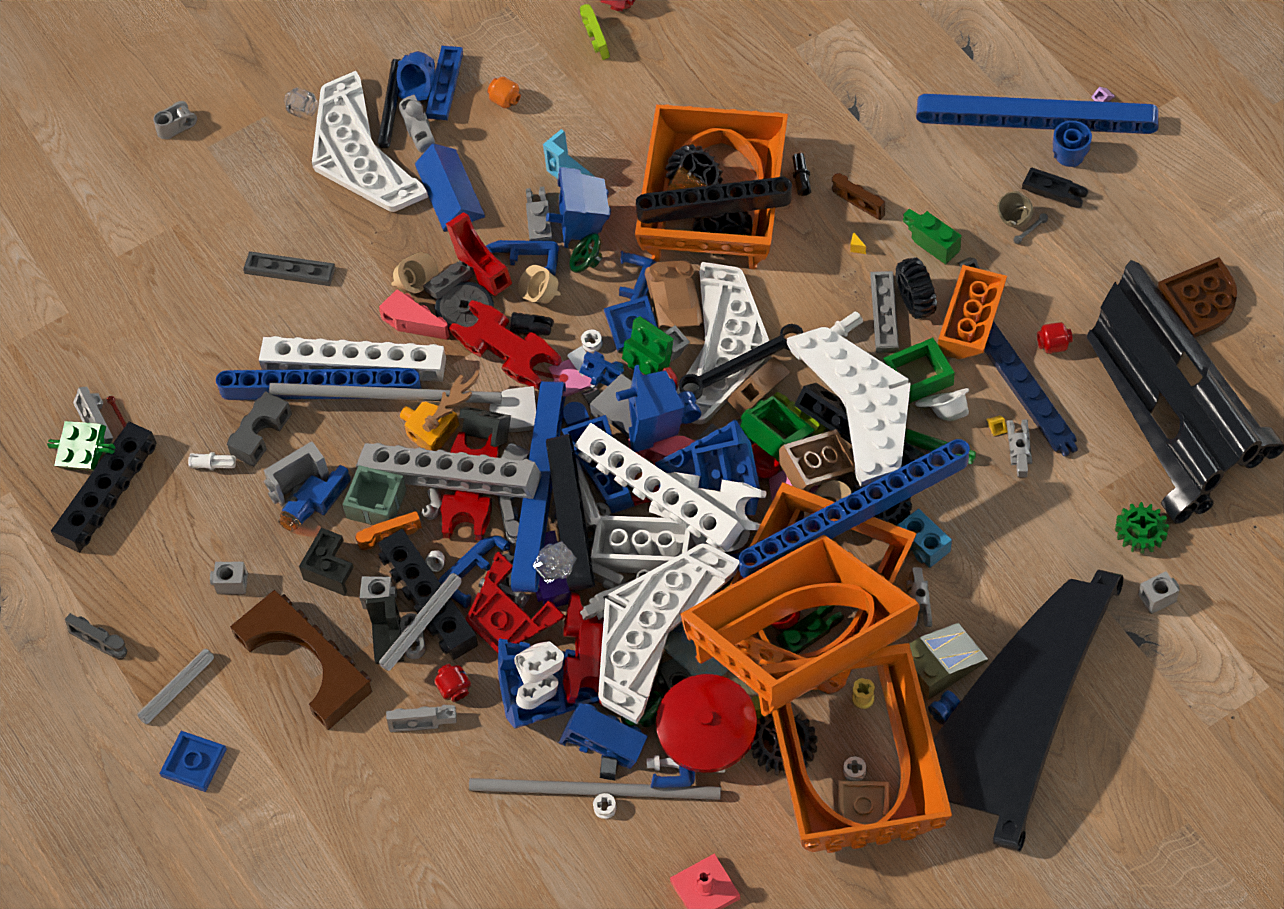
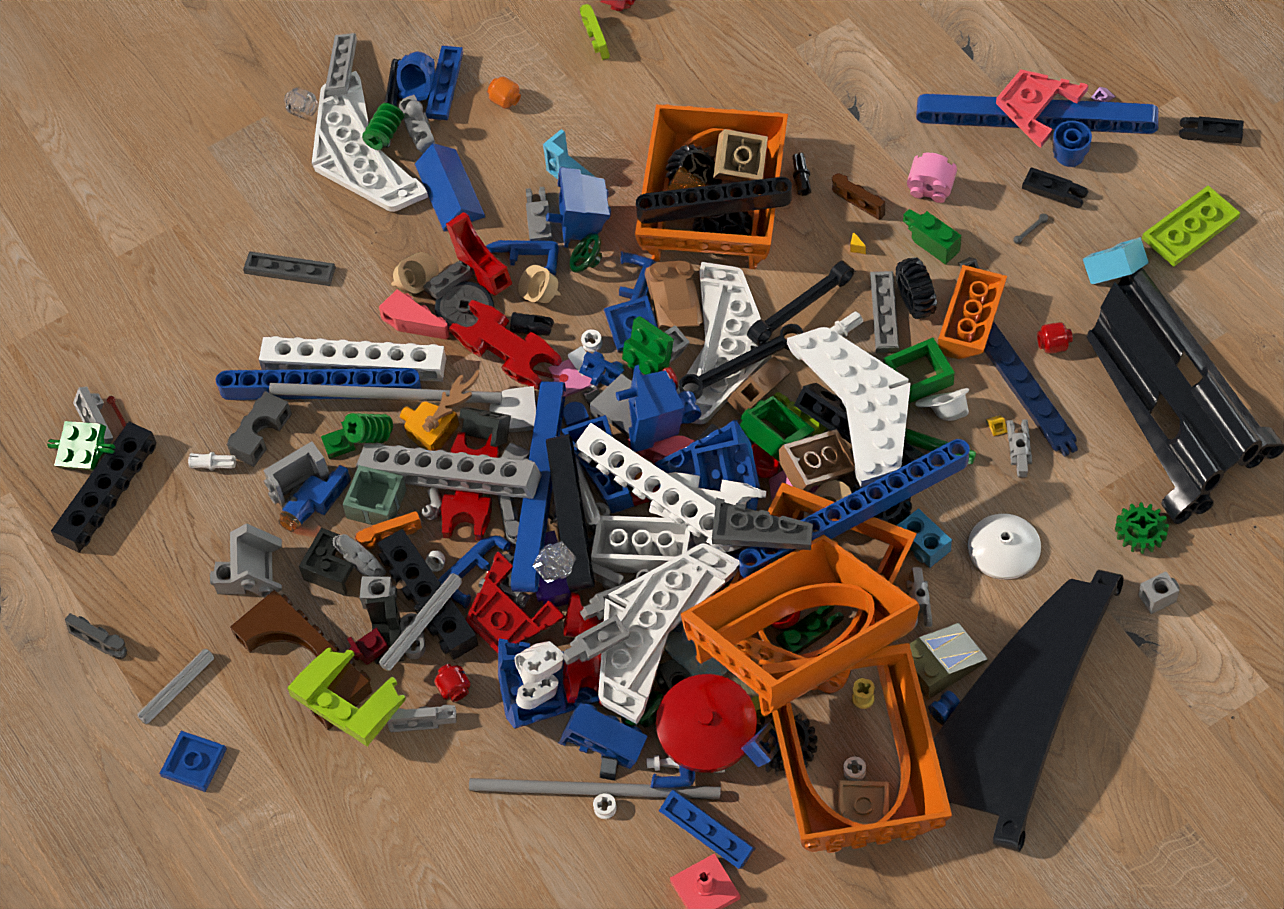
(173, 120): light grey piece -> none
(252, 559): none -> light grey panel
(337, 443): none -> green bracket
(341, 64): none -> light grey tile
(357, 555): none -> light grey hinge
(362, 723): none -> lime wedge
(368, 427): none -> green piece
(369, 646): none -> dark red bracket
(382, 126): none -> green piece
(596, 640): none -> light grey hinge
(707, 829): none -> blue plate
(740, 156): none -> tan piece
(751, 528): none -> dark grey wing
(762, 330): none -> black piece
(762, 746): none -> slope
(931, 177): none -> bright pink brick
(1004, 557): none -> white dish
(1015, 209): dark tan hair -> none
(1029, 95): none -> coral wing
(1116, 262): none -> medium azure panel
(1191, 226): none -> lime plate
(1201, 296): reddish brown plate -> none
(1211, 129): none -> black hinge

